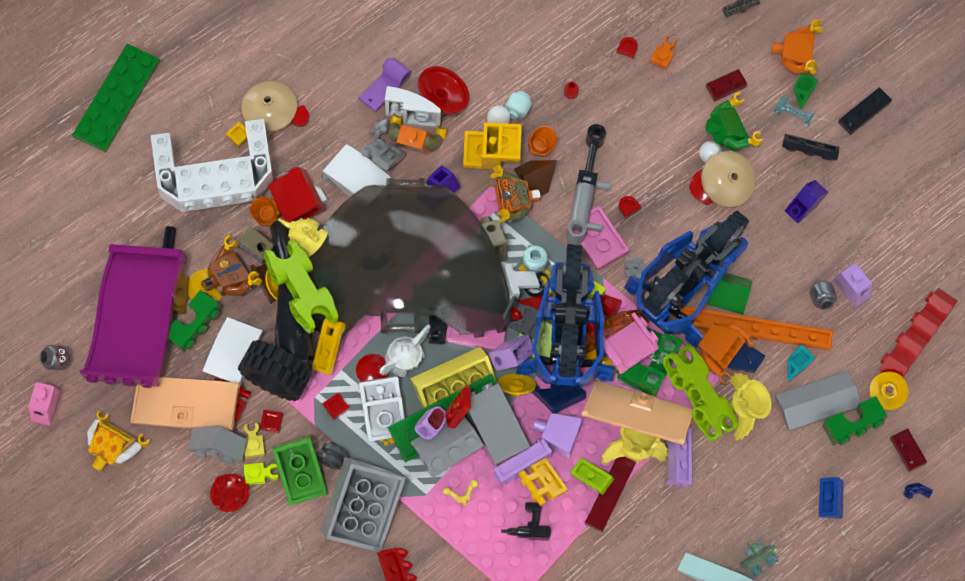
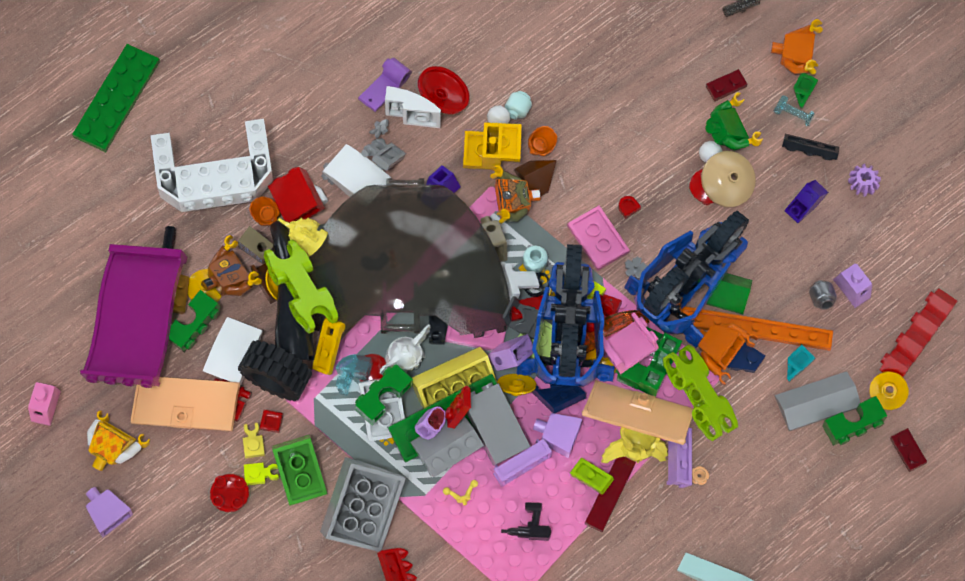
(54, 357): flat silver head -> none
(106, 510): none -> lavender torso
(217, 442): light grey brick -> none
(237, 134): yellow tile -> none
(277, 112): tan dish -> none
(301, 117): red tile -> none
(332, 456): dark grey wheel -> none
(335, 406): red tile -> none
(352, 367): none -> clear light blue brick
(393, 381): none -> green arch
(414, 138): torso -> none
(547, 479): yellow plate -> none
(571, 90): red hose -> none
(585, 189): light grey piece -> none
(627, 47): red tile -> none
(663, 55): orange plate -> none
(704, 475): none -> light nougat plate
(749, 402): light yellow helmet -> none
(766, 553): clear light blue hips -> none
(831, 498): blue slope -> none
(865, 111): black plate -> none
(868, 186): none -> lavender gear
(916, 488): clear blue arm -> none

